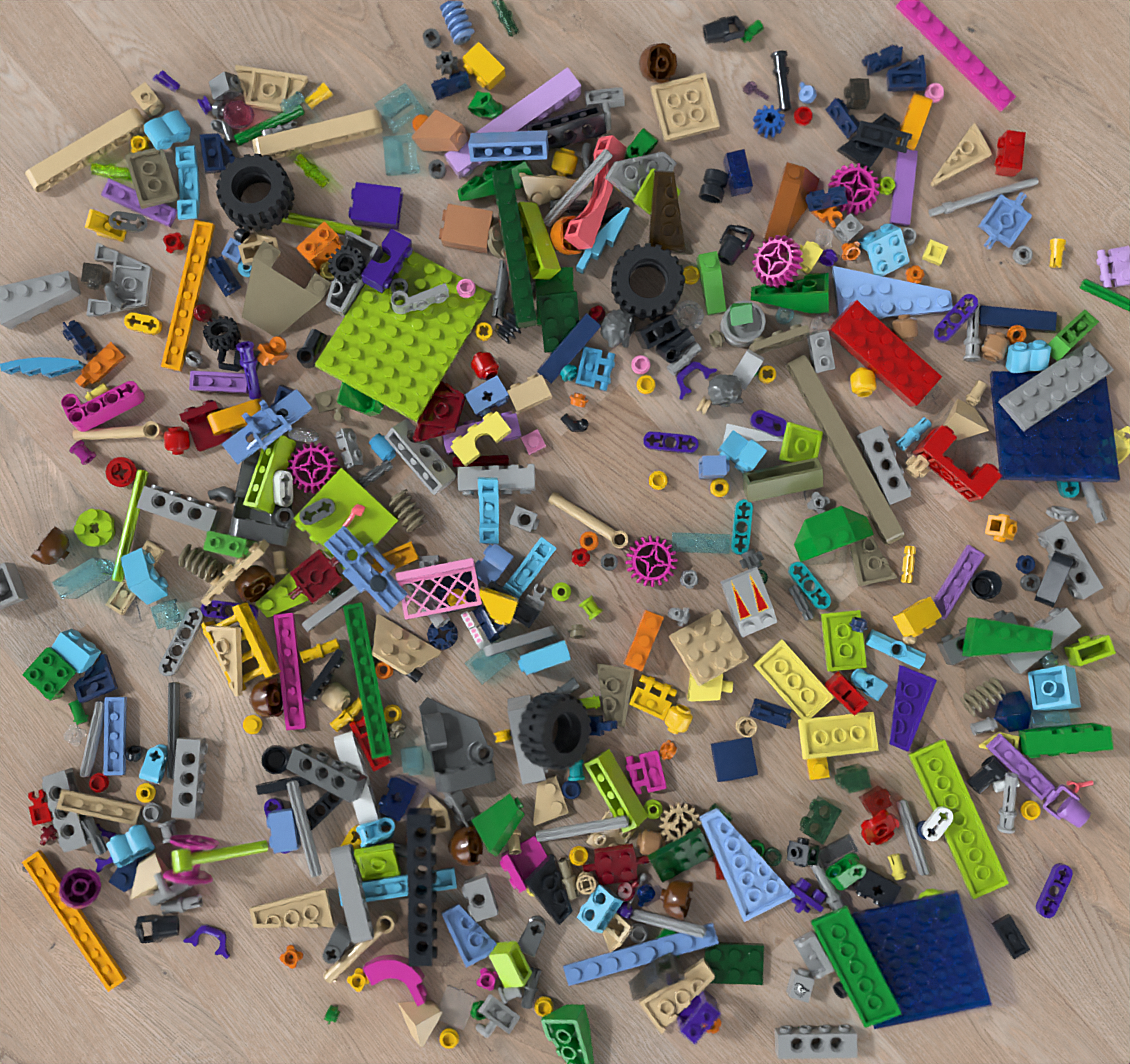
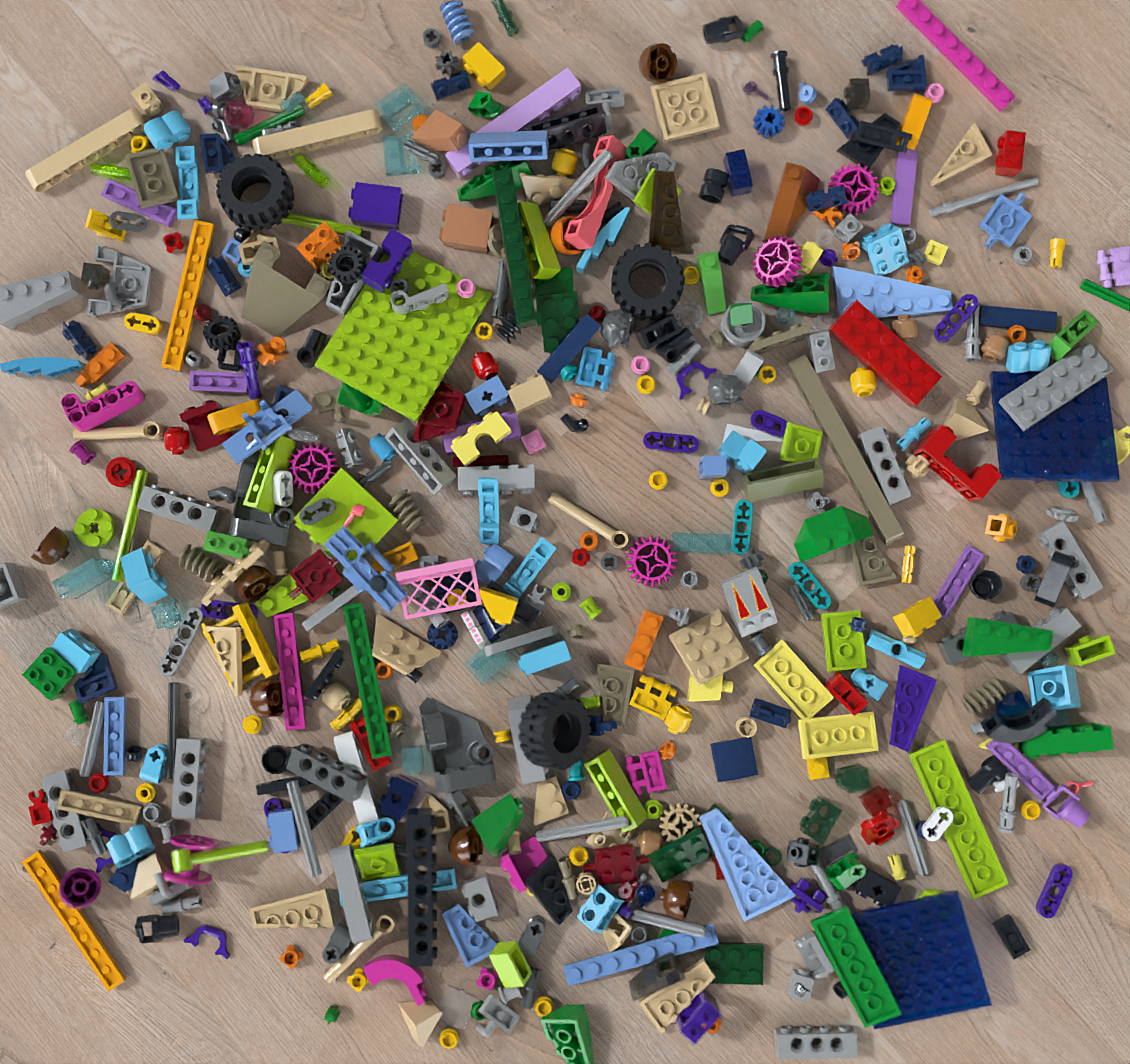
(421, 151): none -> dark grey axle
(760, 643): none -> dark grey bush
(917, 258): none -> dark grey bush
(1019, 727): none -> black arch

